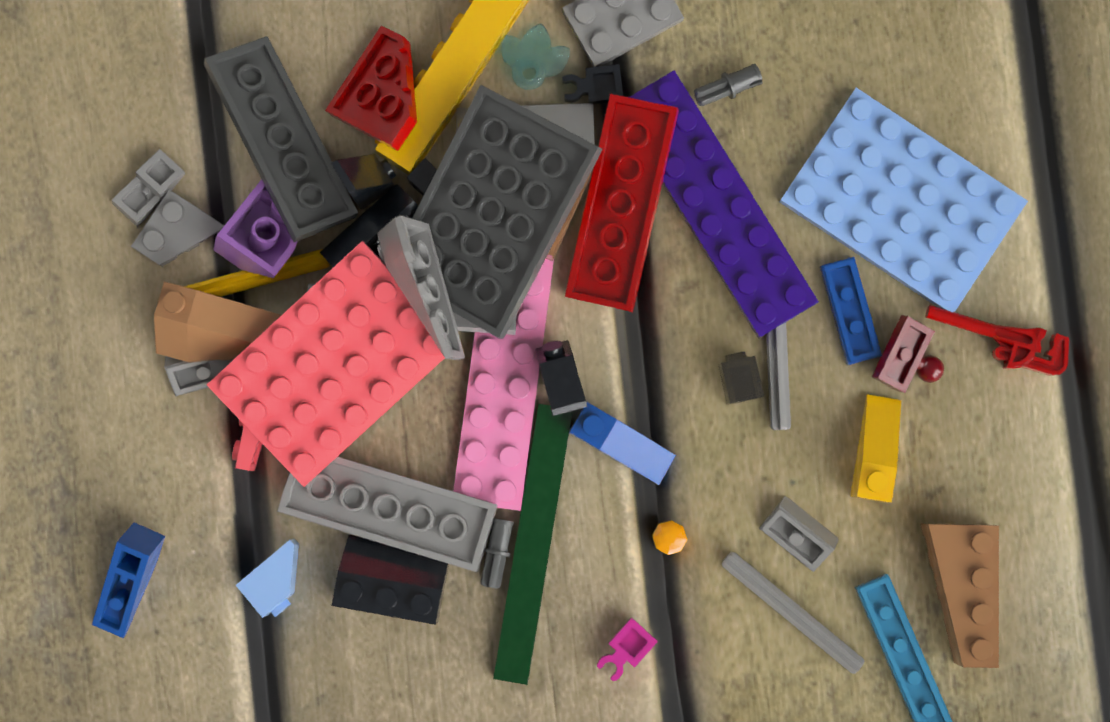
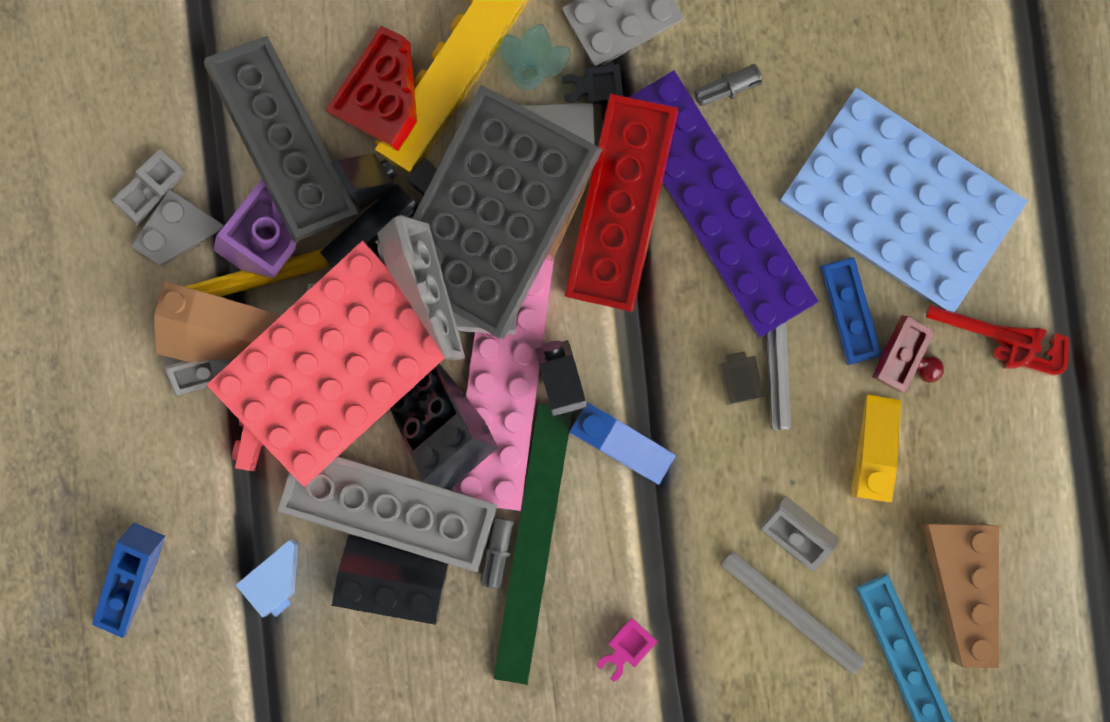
(442, 429): none -> black slope
(669, 537): light orange tile -> none

